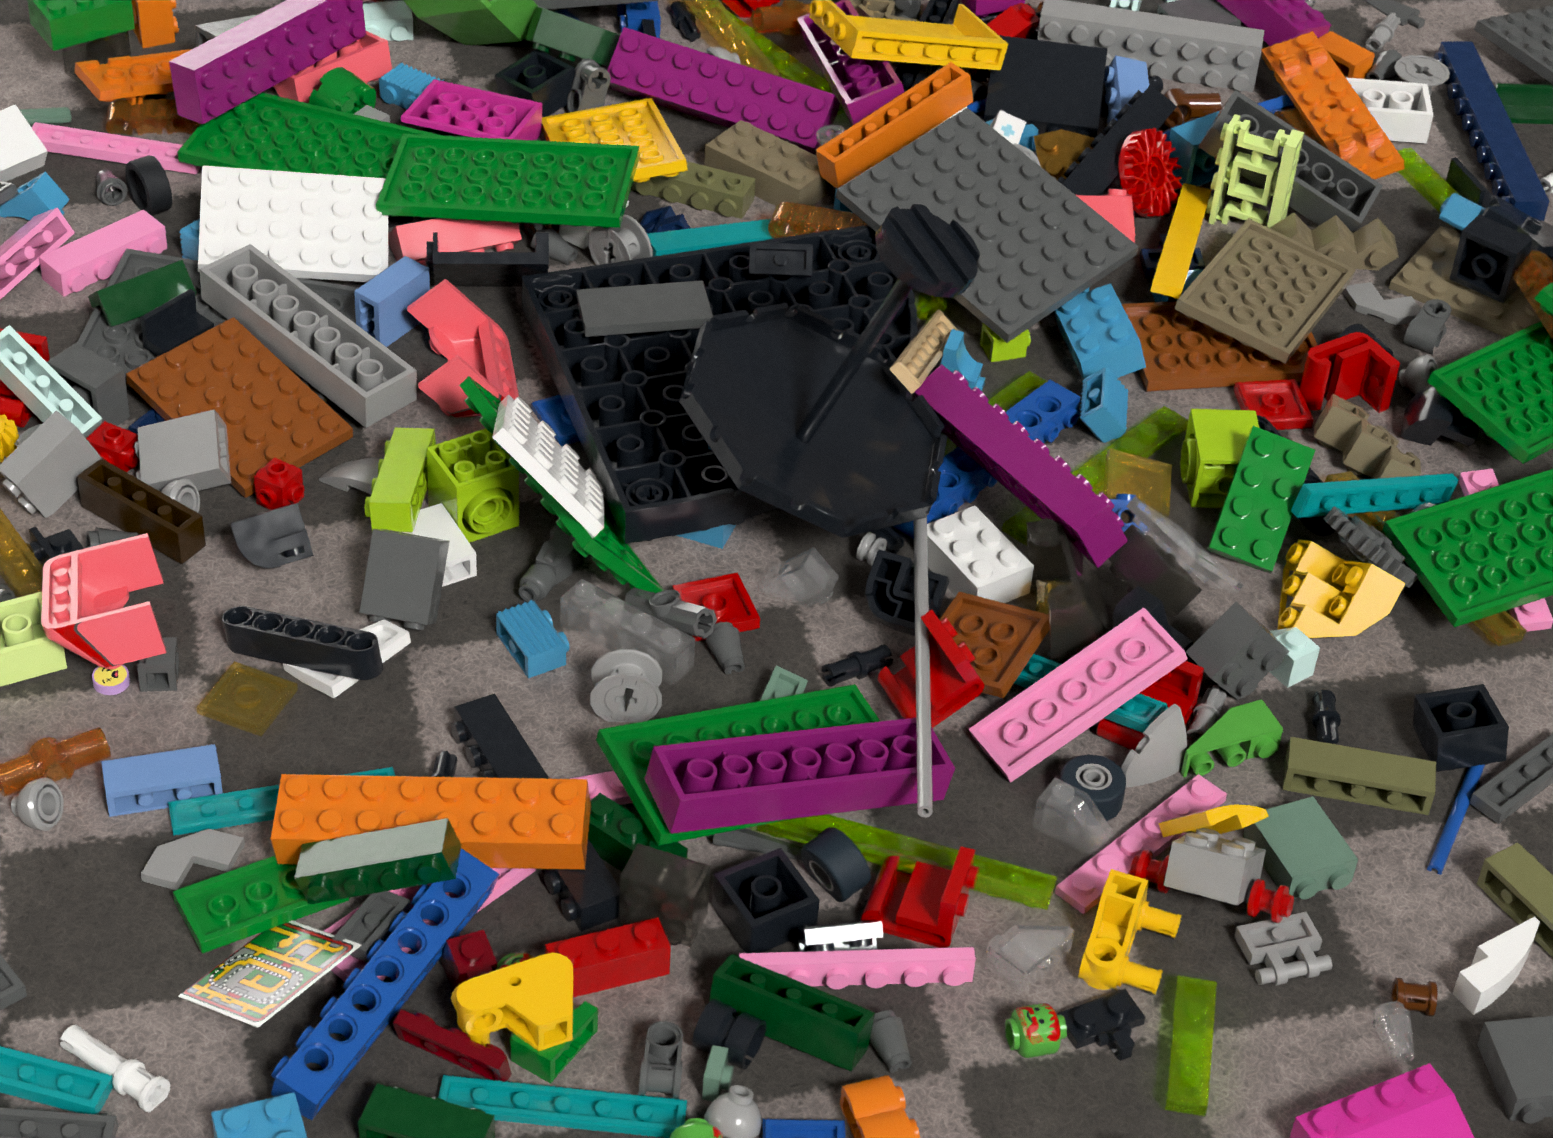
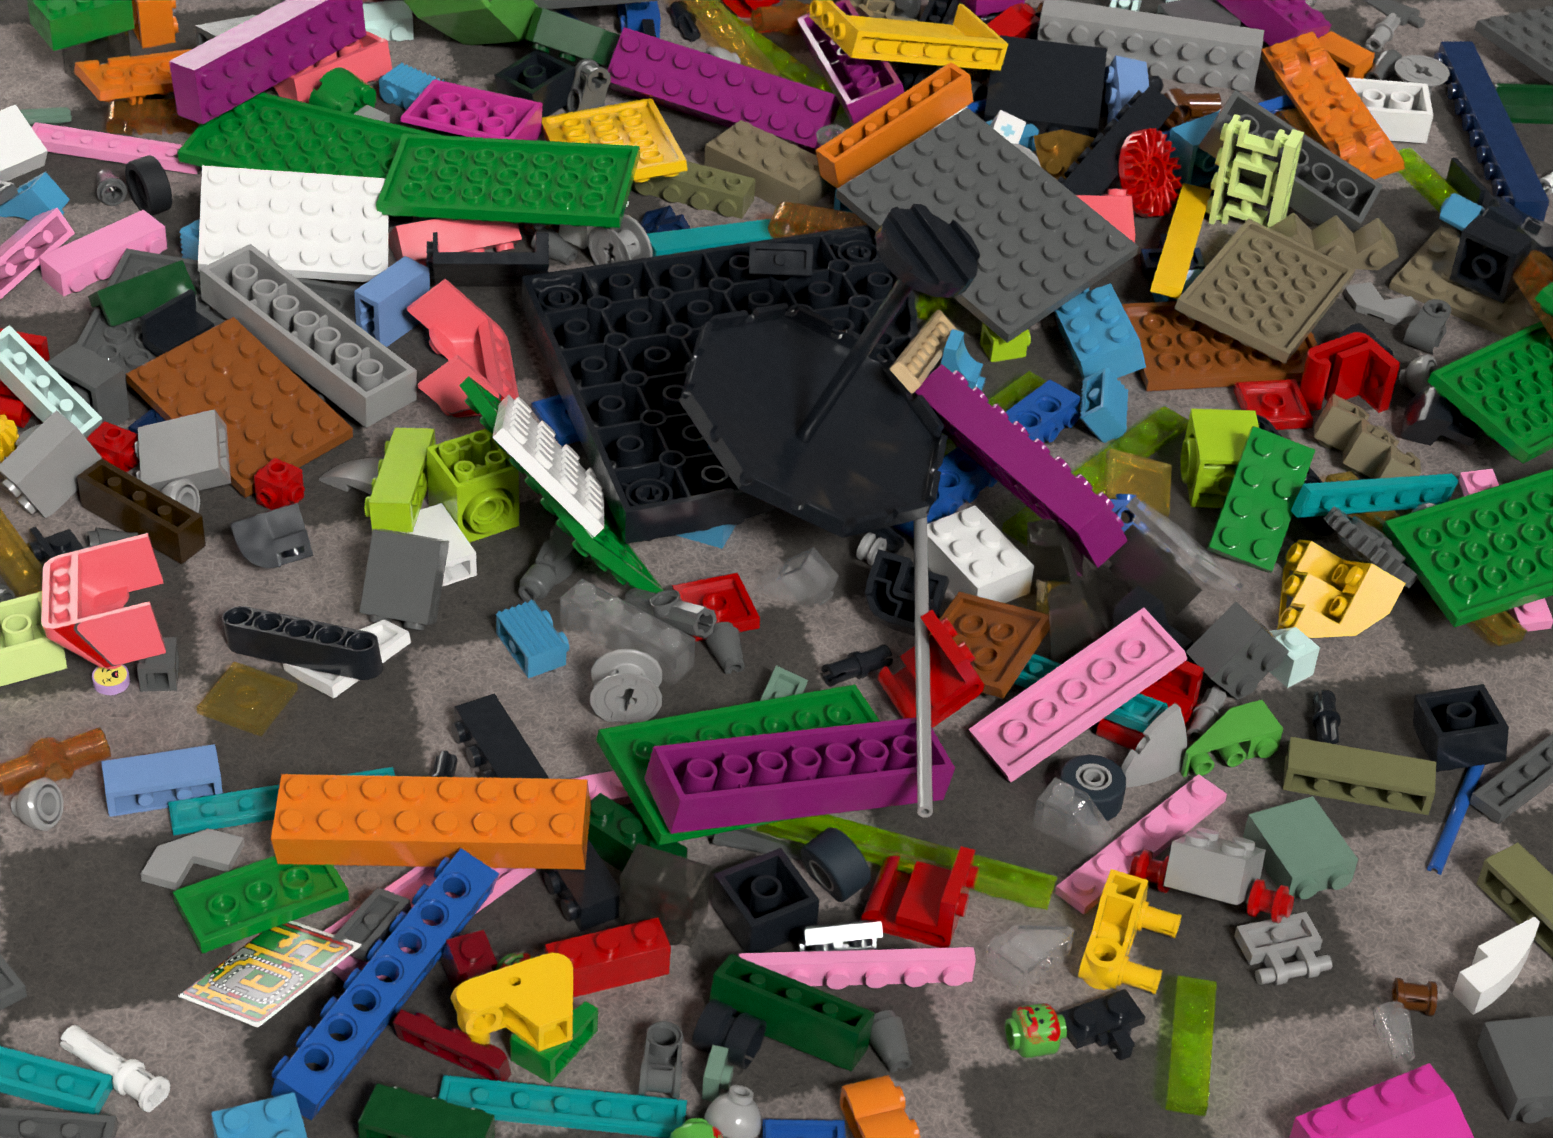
(378, 861): brick -> none
(643, 308): dark grey tile -> none
(1219, 819): yellow slope -> none

